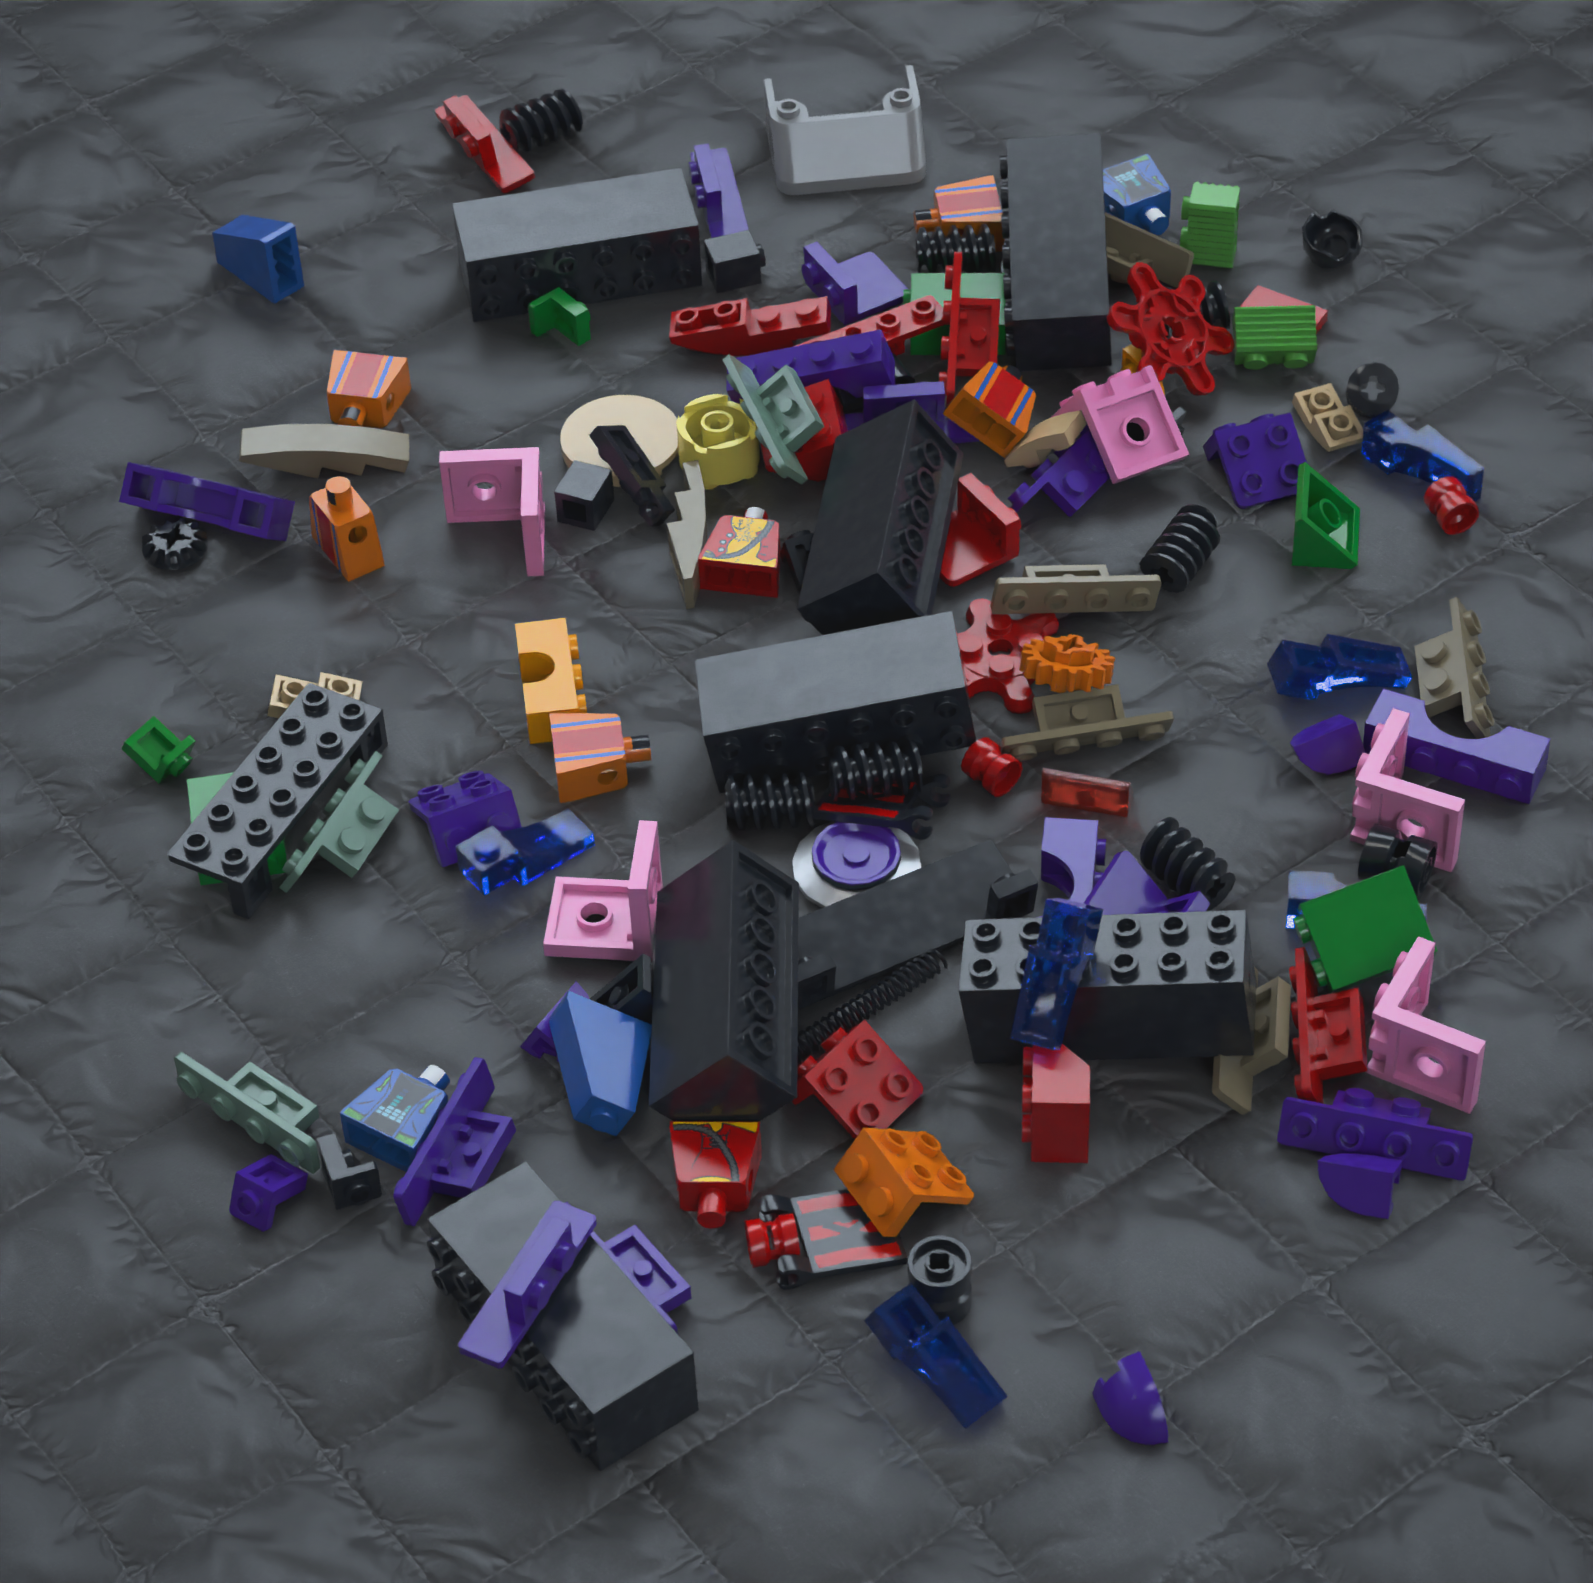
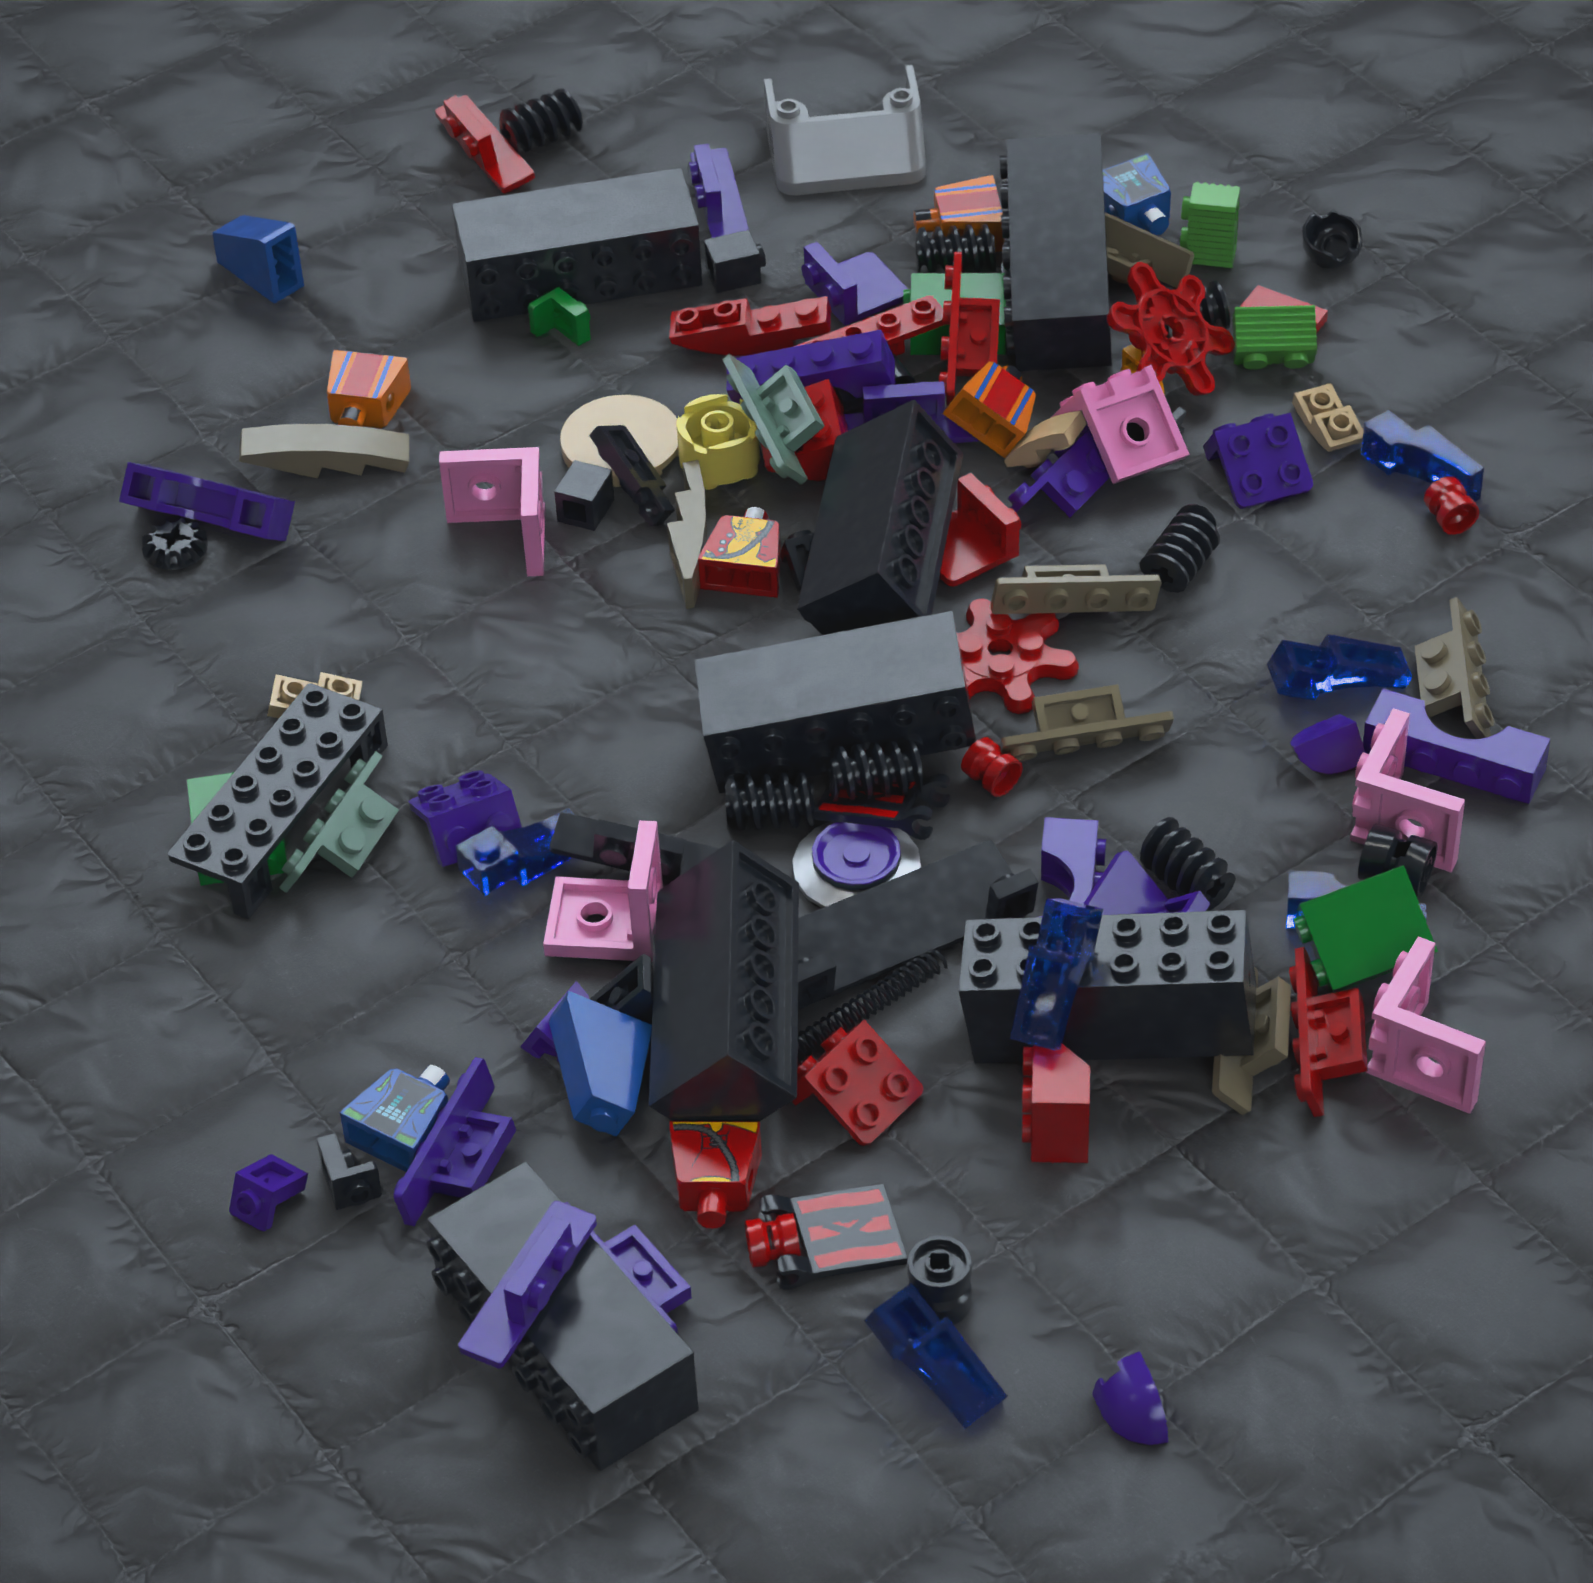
(159, 750): green bracket -> none
(259, 1105): sand green bracket -> none
(342, 513): orange torso -> none
(546, 661): light orange arch -> none
(593, 754): orange torso -> none
(614, 845): none -> black bracket
(895, 1172): orange bracket -> none
(1067, 663): orange gear -> none
(1086, 792): clear red slope -> none
(1324, 524): green slope -> none
(1360, 1182): dark purple brick -> none
(1376, 1127): dark purple bracket -> none
(1385, 380): black piece -> none

